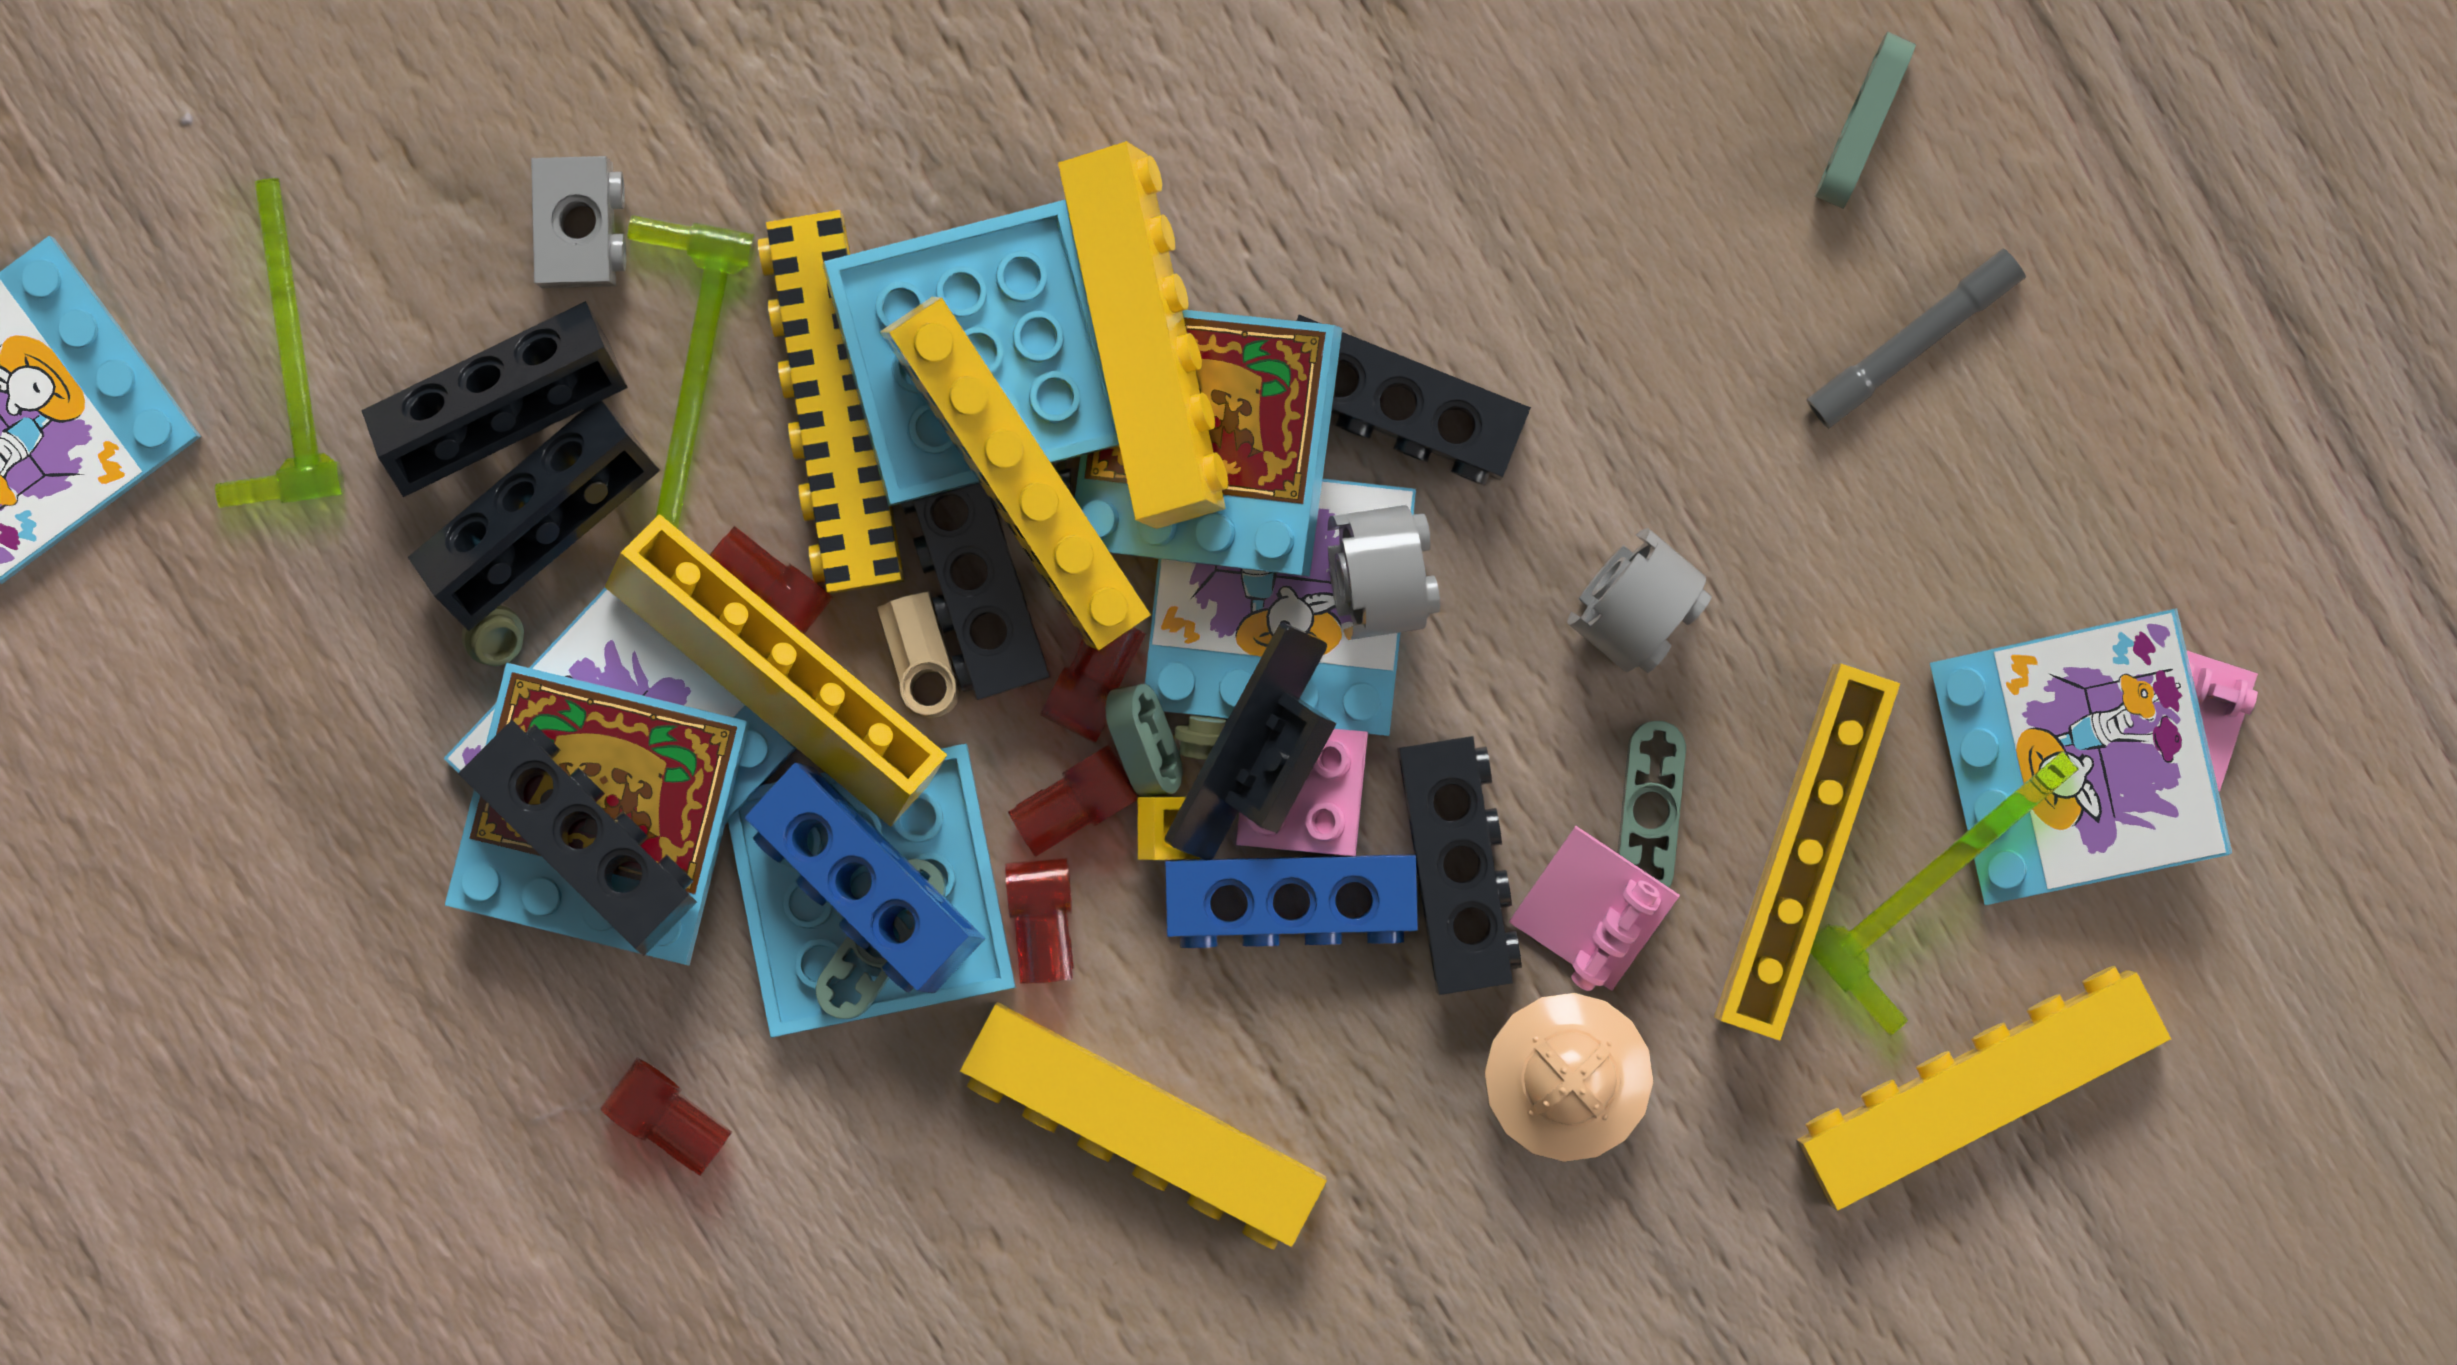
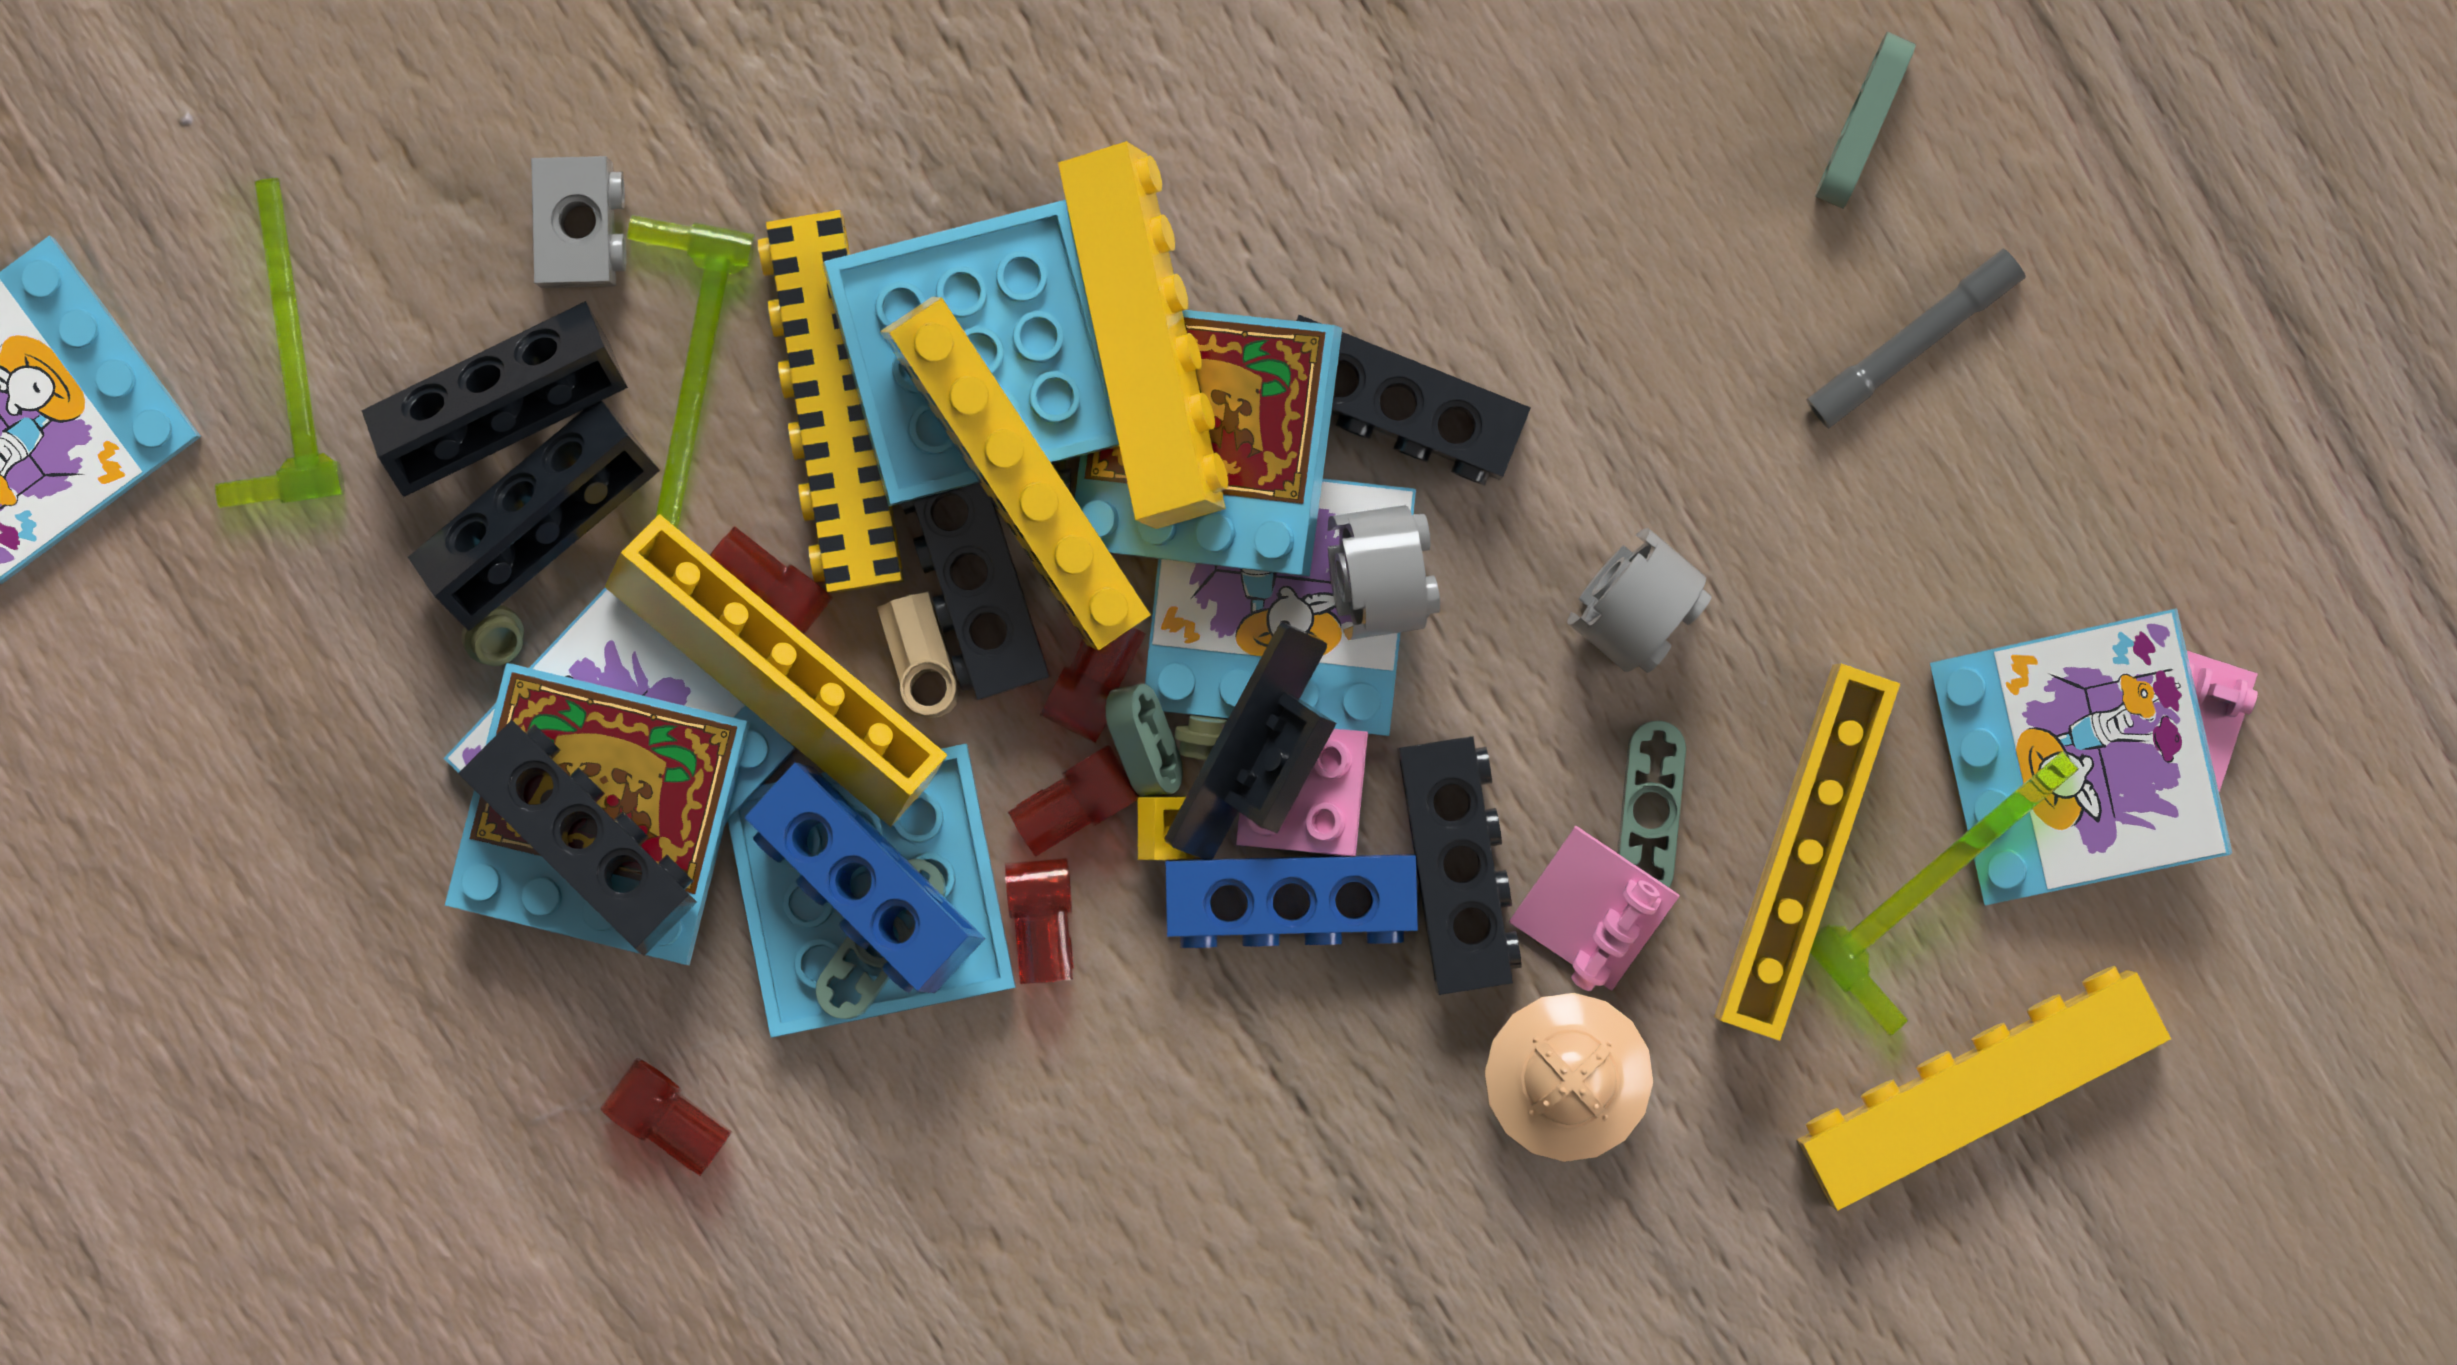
(1143, 1125): yellow brick -> none

